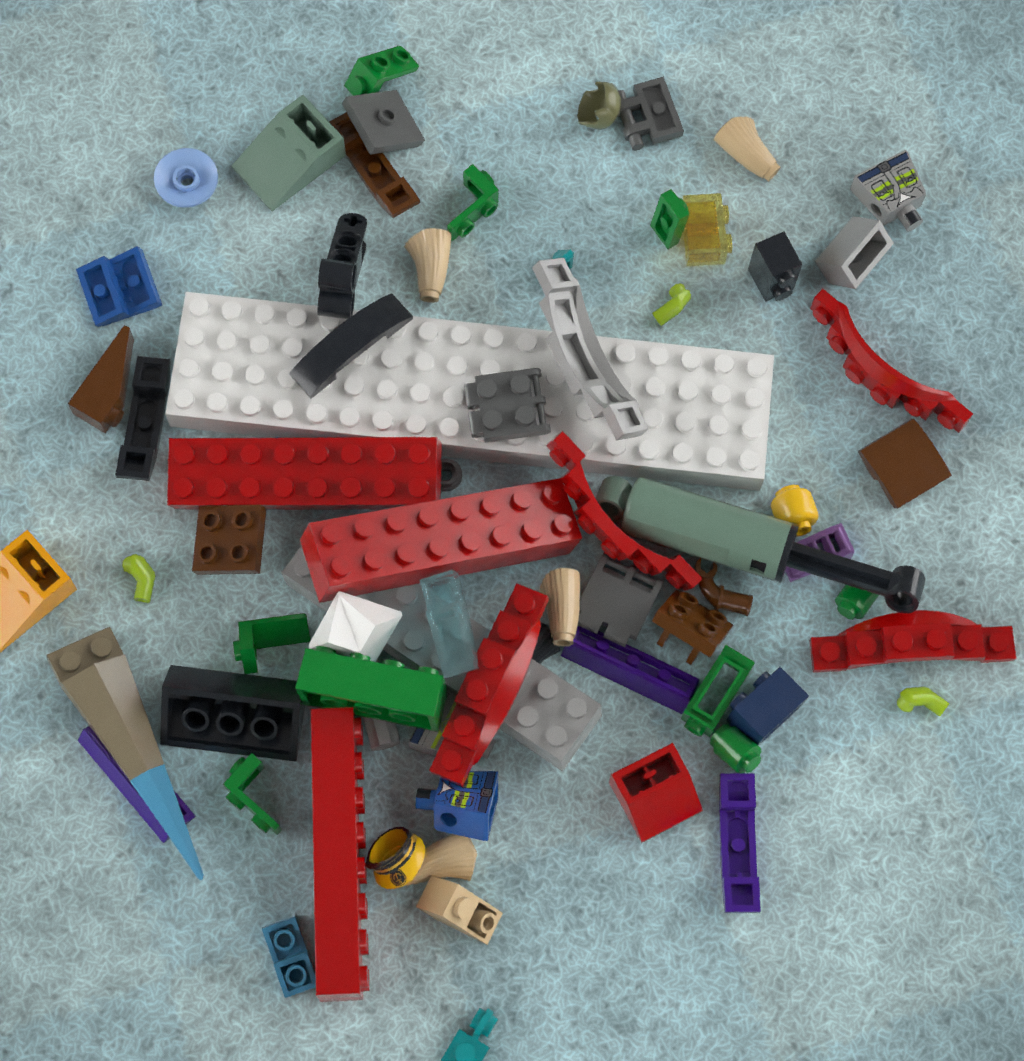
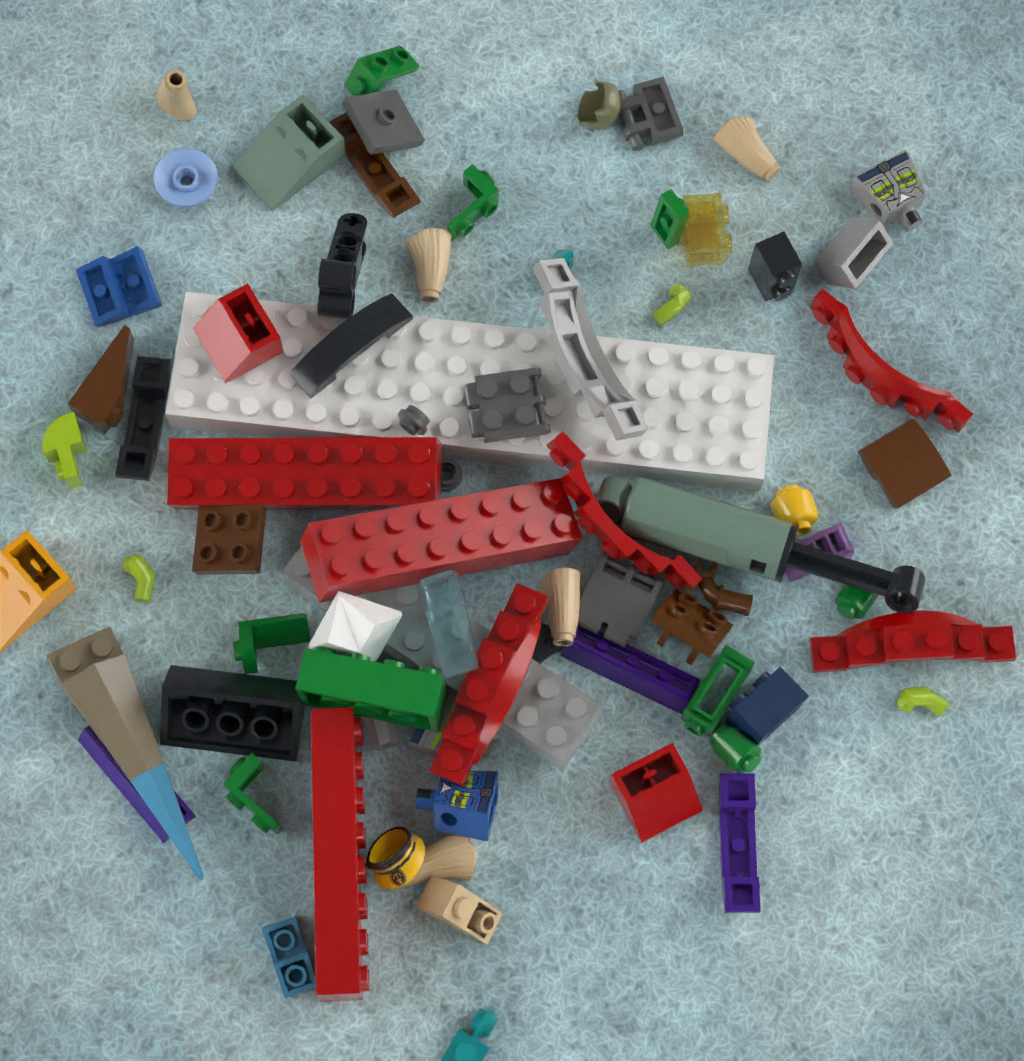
(62, 442): none -> lime brick
(175, 96): none -> tan piece
(238, 334): none -> red slope
(413, 420): none -> dark grey plate

